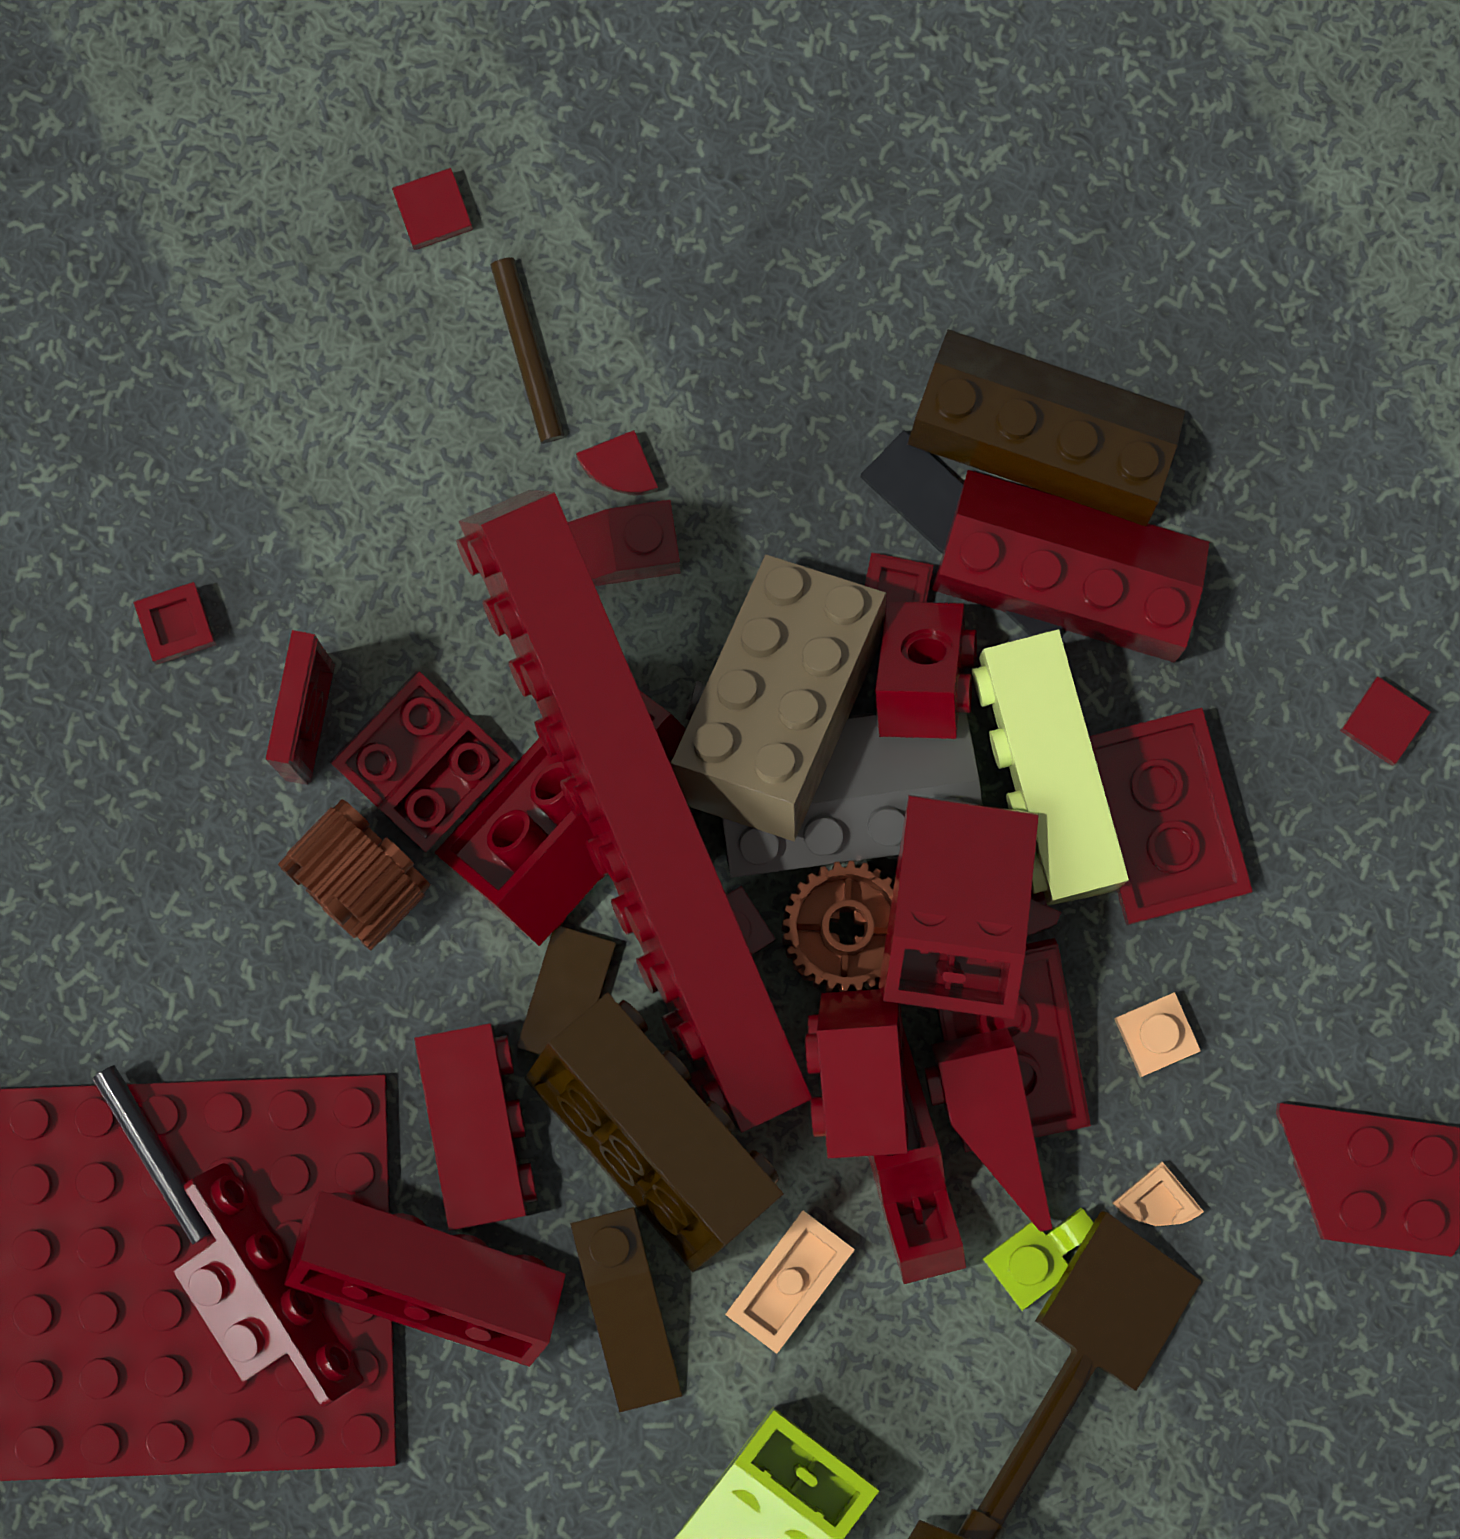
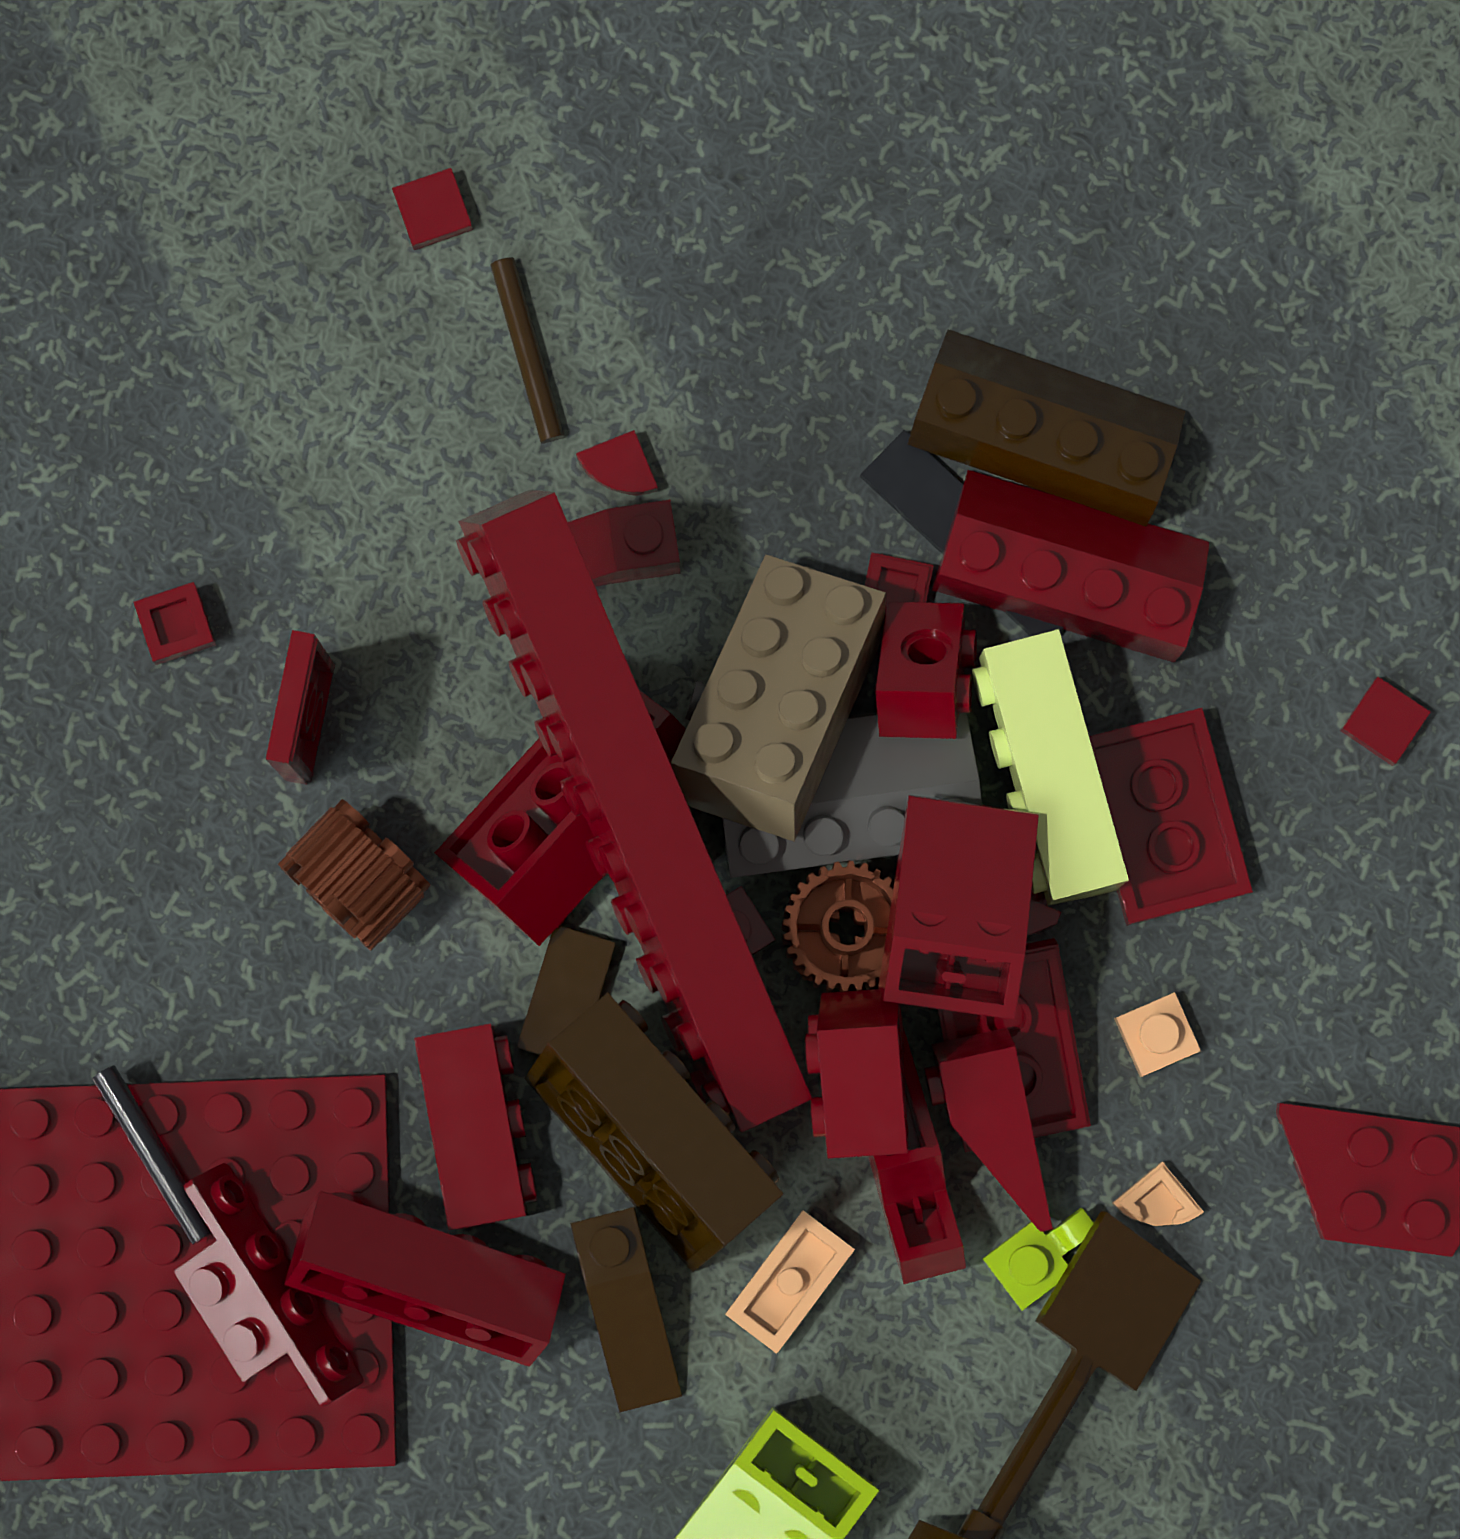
(421, 761): dark red slope -> none

